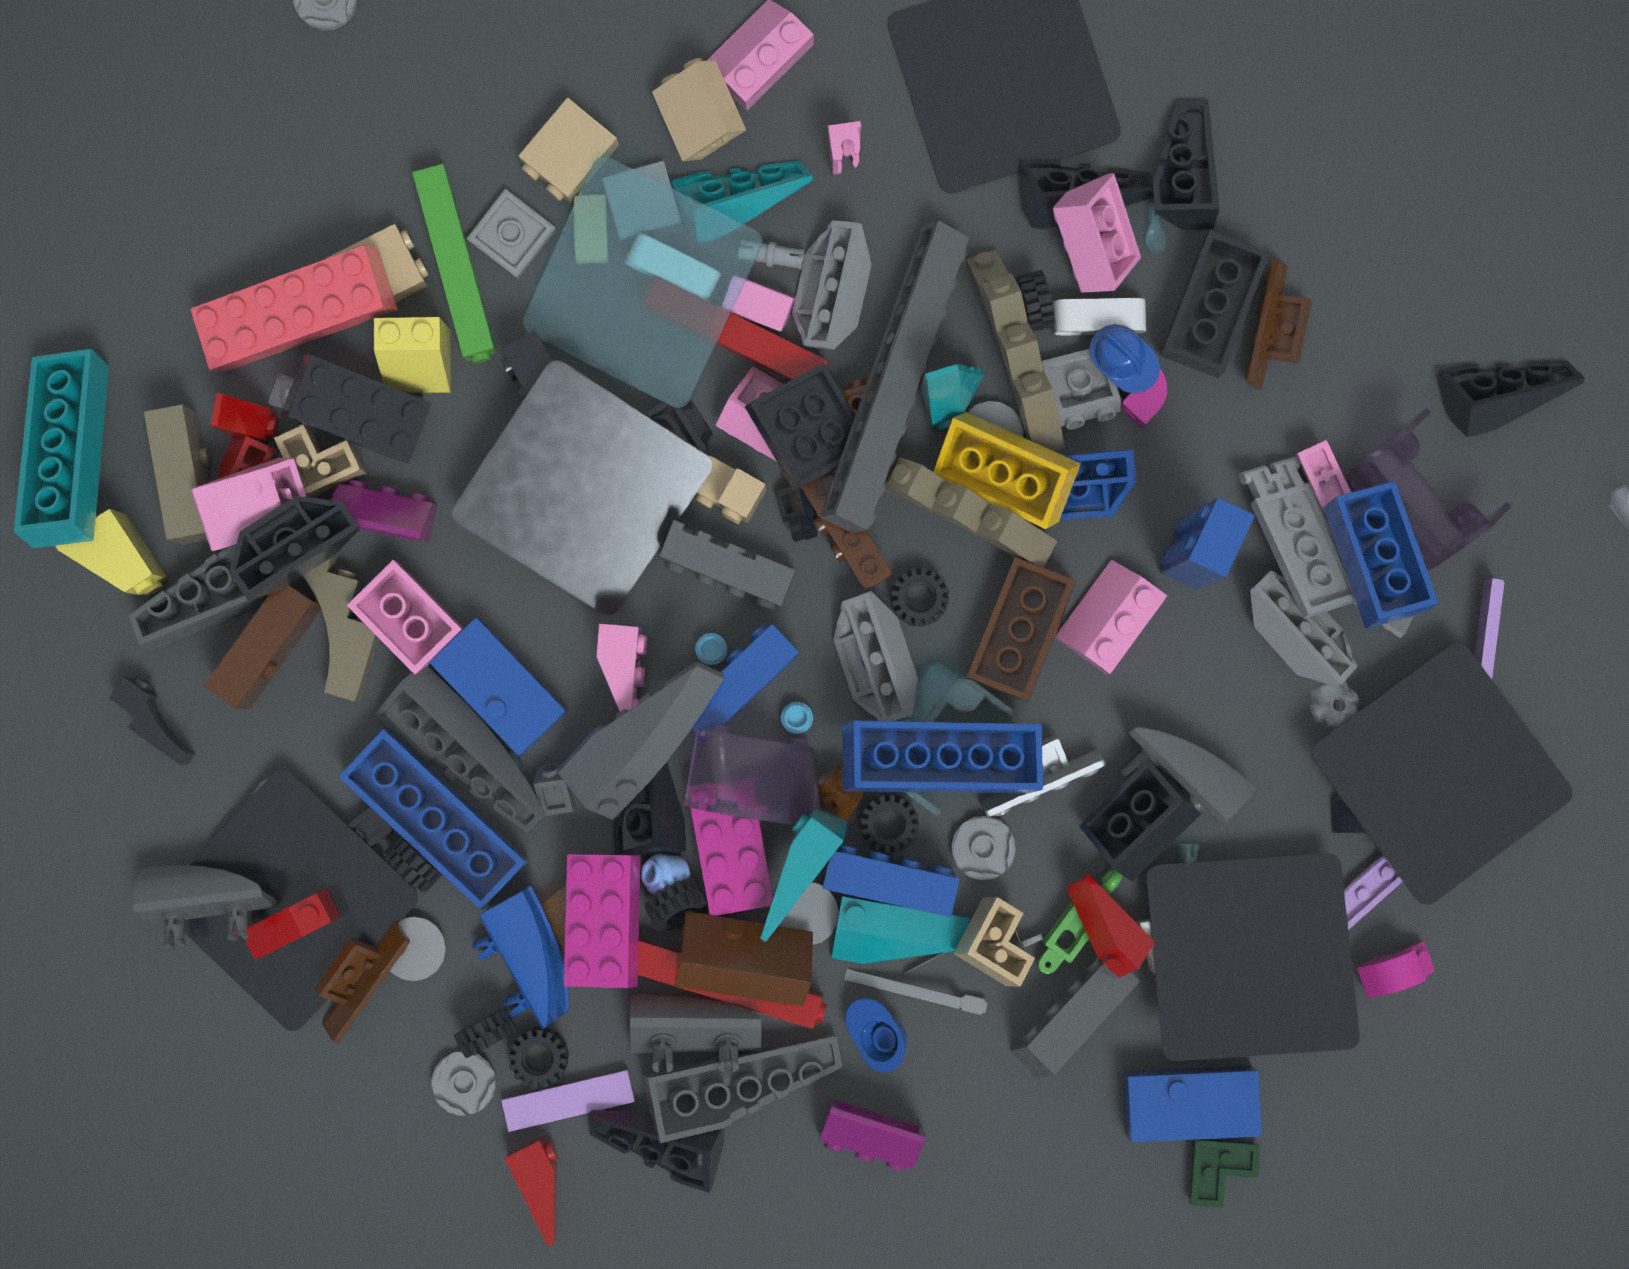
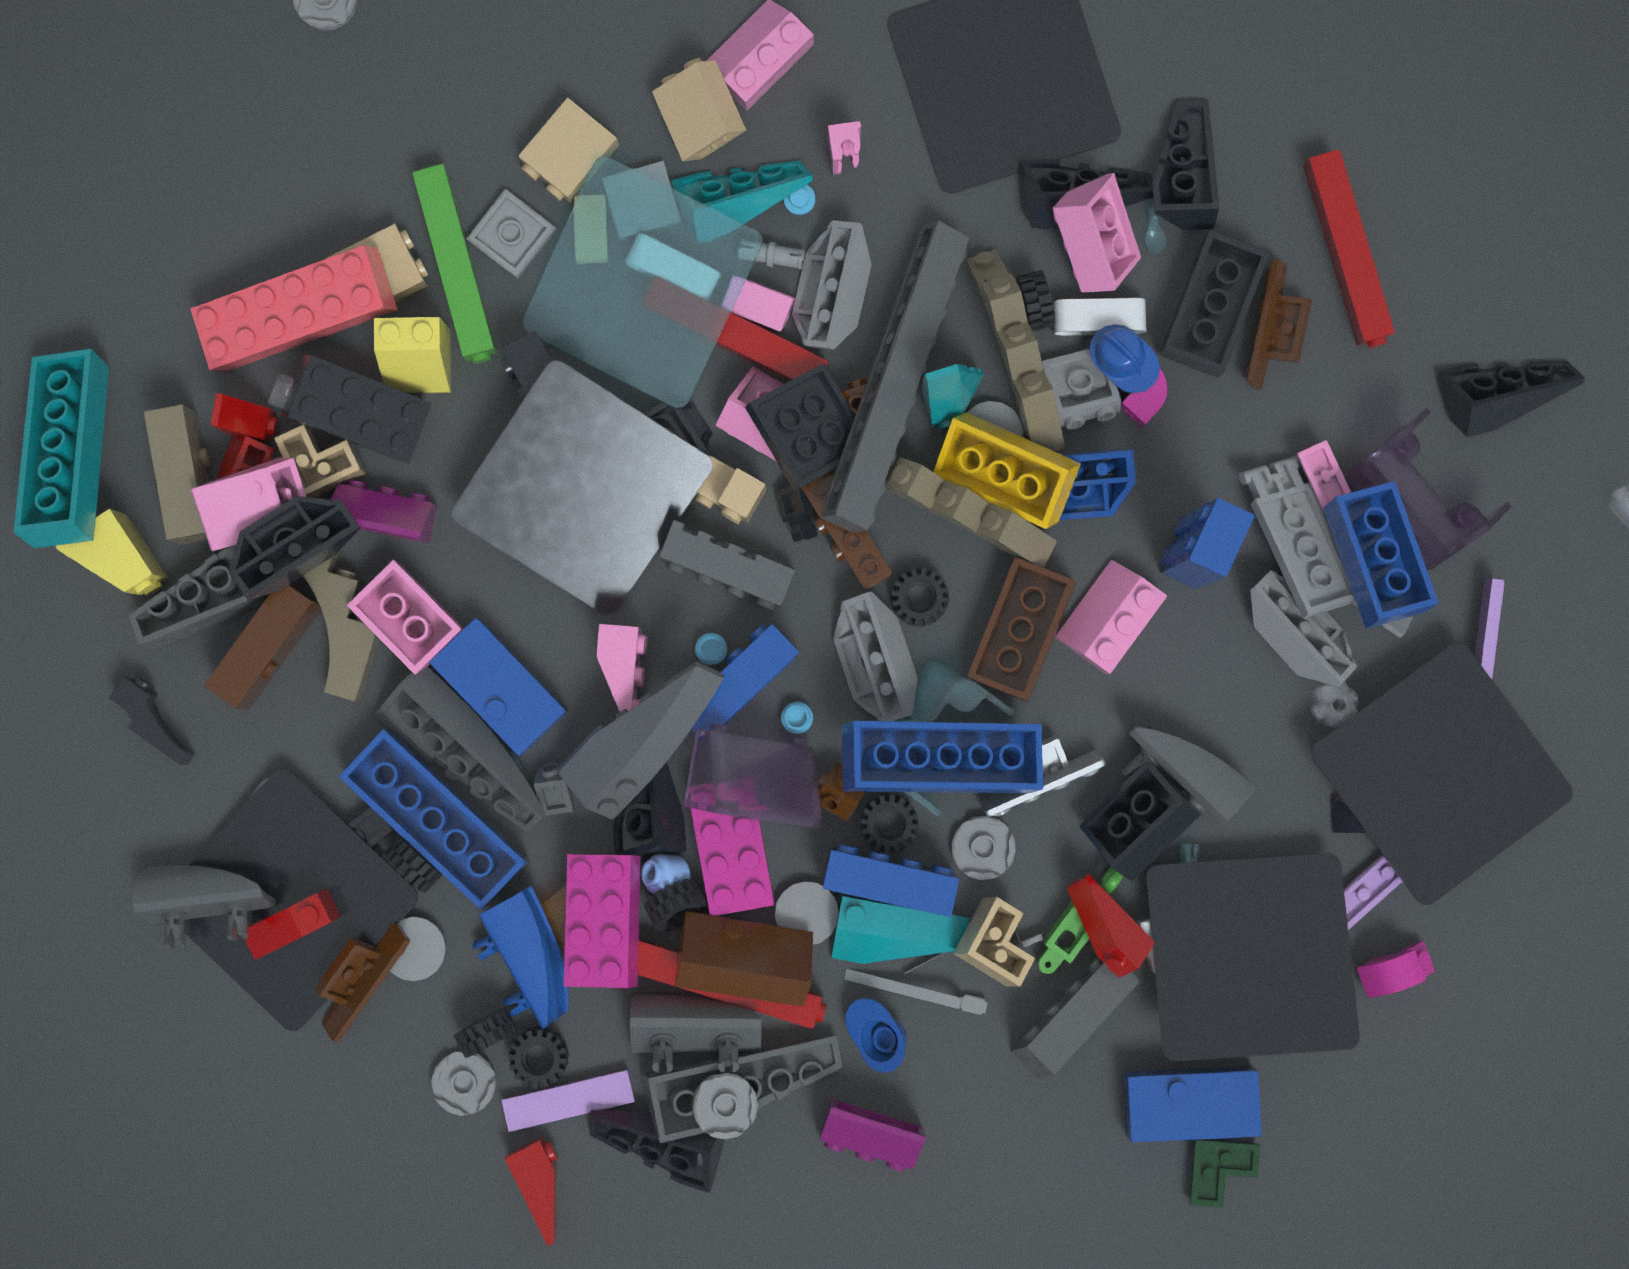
(724, 1105): none -> light grey tile
(800, 201): none -> medium azure plate
(811, 848): teal wedge -> none
(1349, 249): none -> red brick

